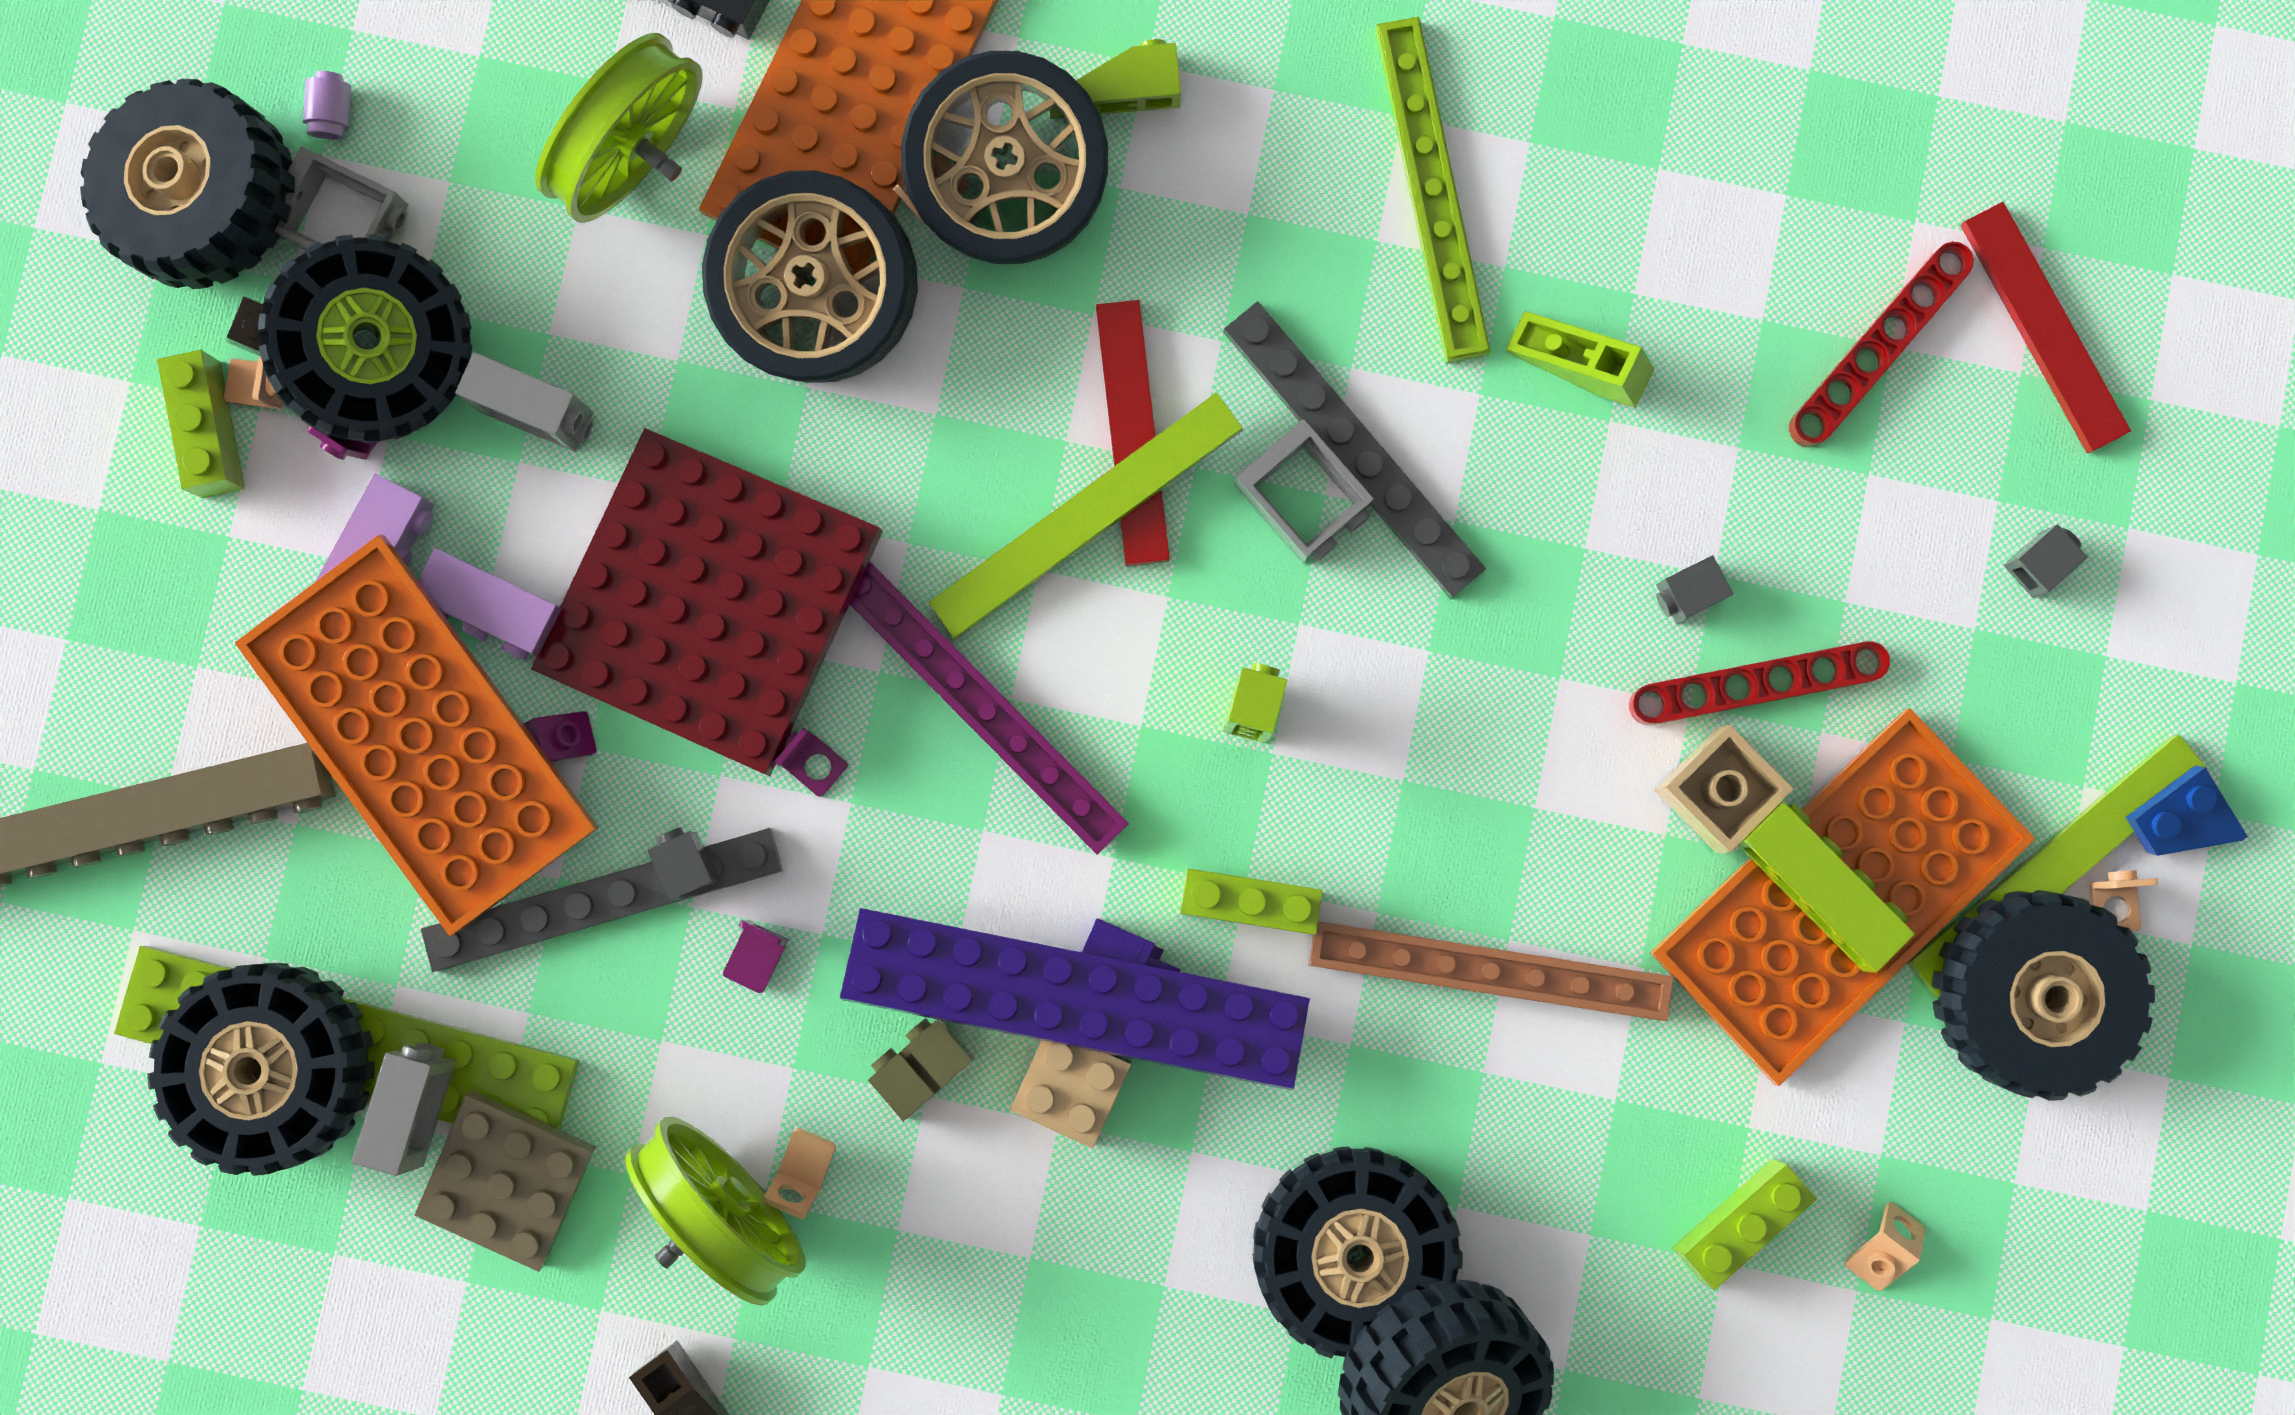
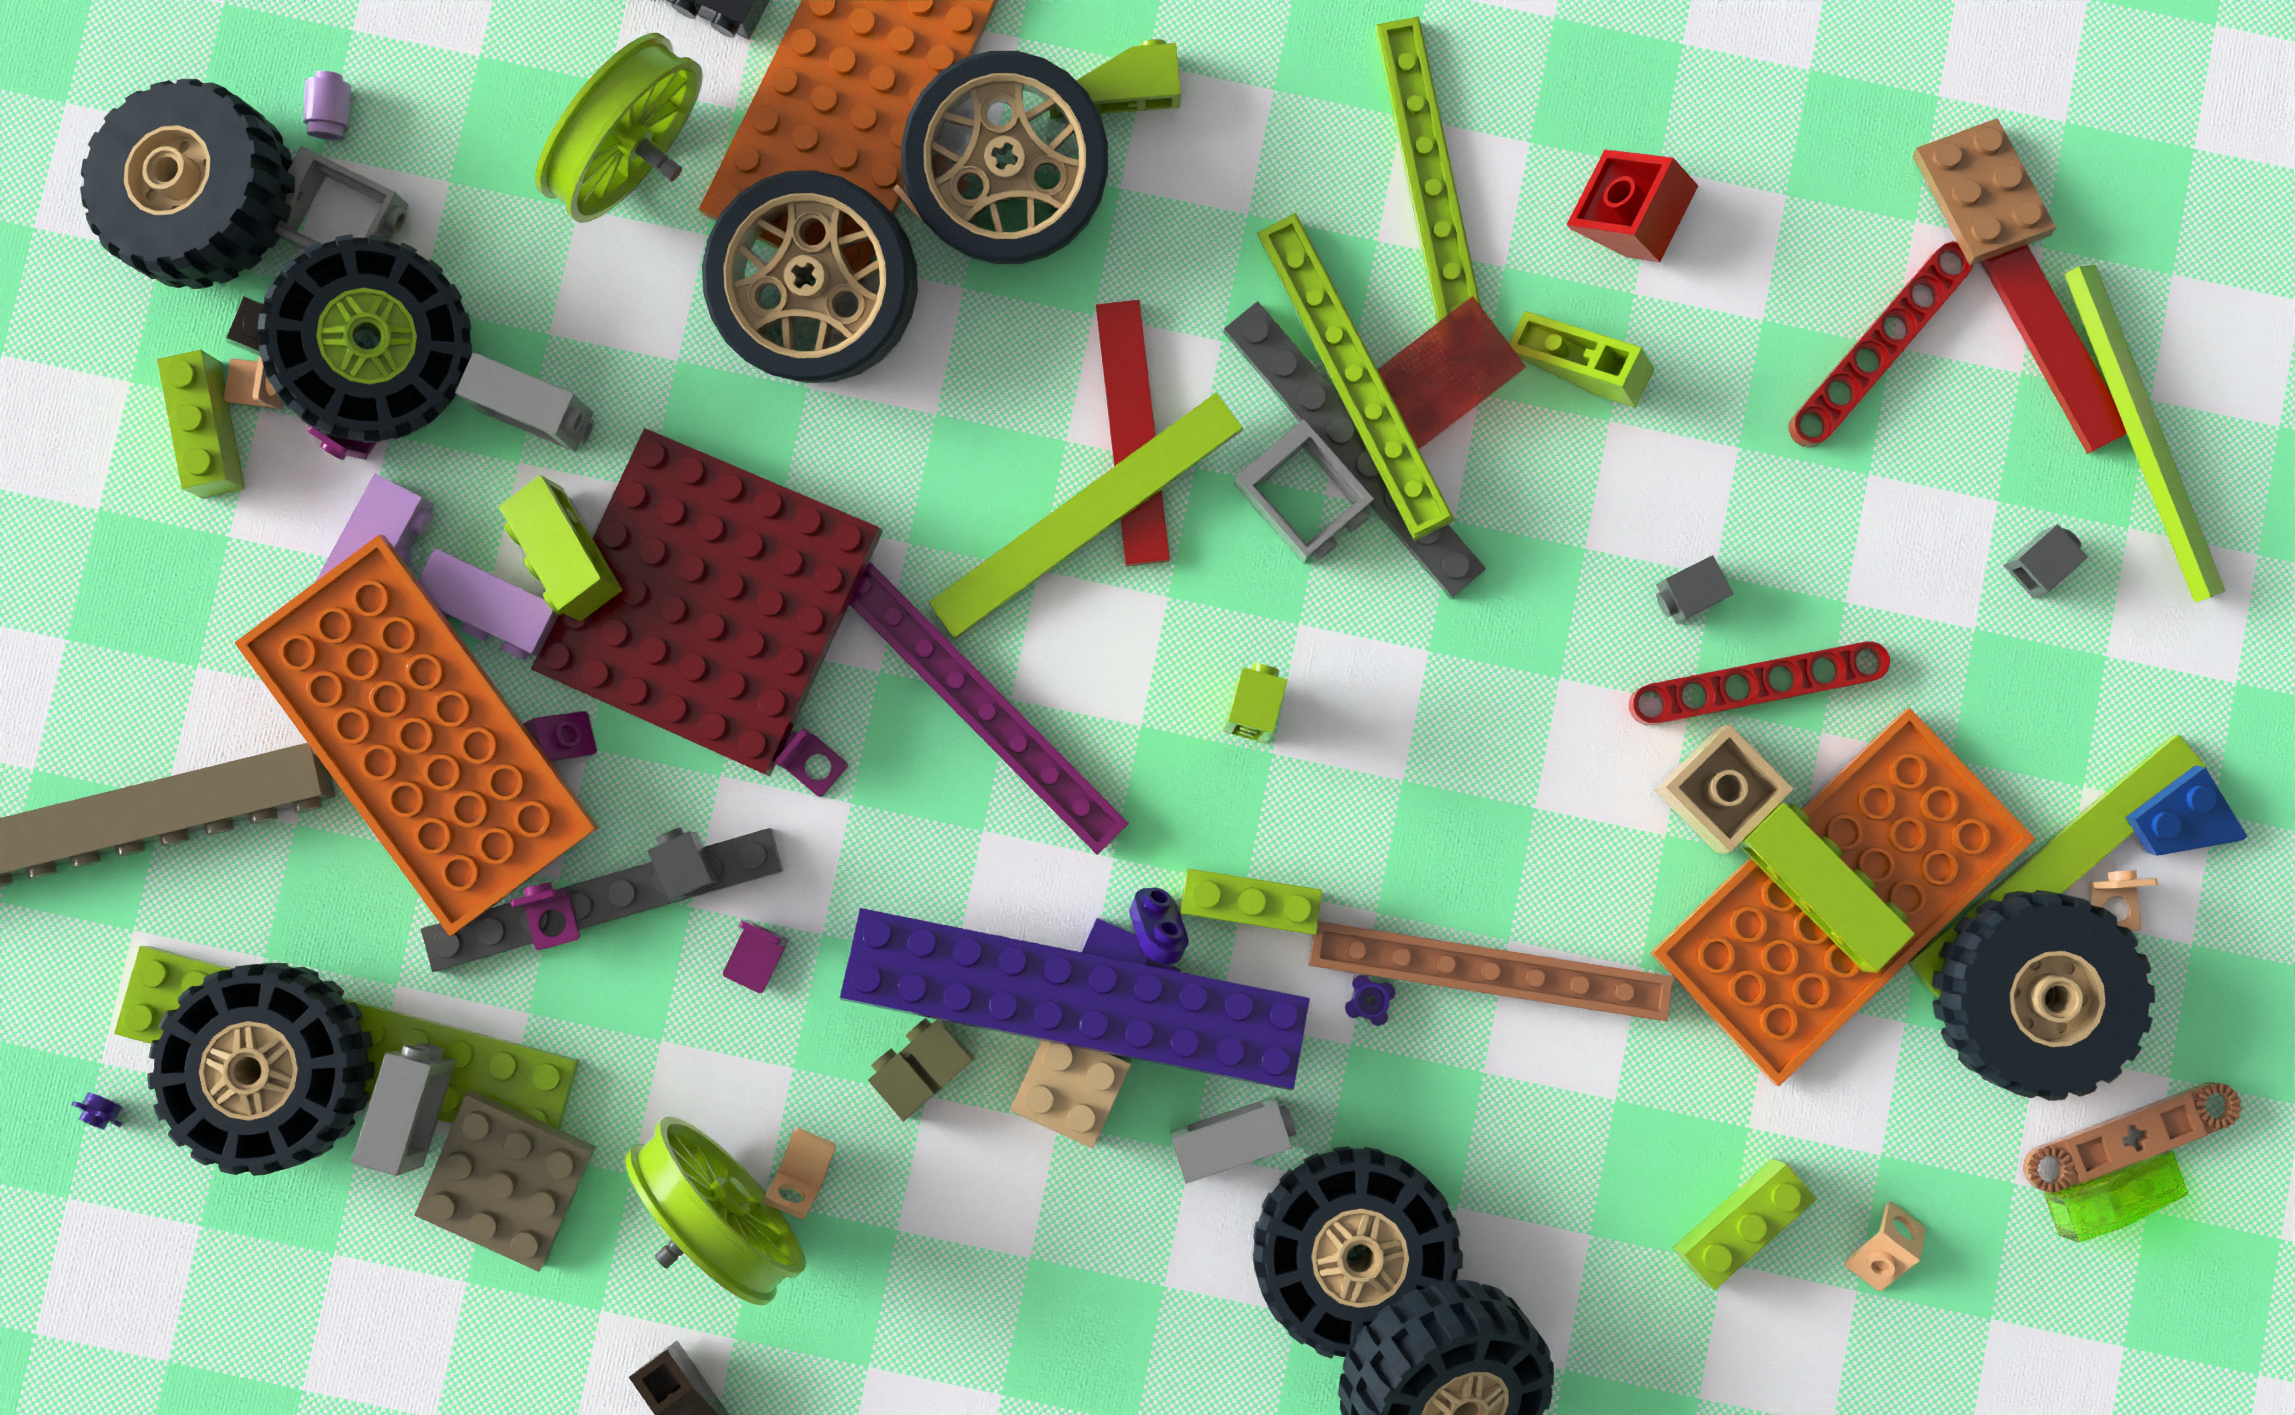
(98, 1111): none -> dark purple plate
(538, 901): none -> magenta bracket
(559, 549): none -> lime brick
(1158, 925): none -> dark purple plate
(1232, 1139): none -> light grey window
(1355, 377): none -> lime tile
(1381, 993): none -> dark purple plate
(1449, 371): none -> clear red plate
(1633, 203): none -> red slope
(1984, 191): none -> medium nougat plate
(2101, 1146): none -> nougat piece
(2116, 1198): none -> clear neon green slope
(2144, 432): none -> lime tile

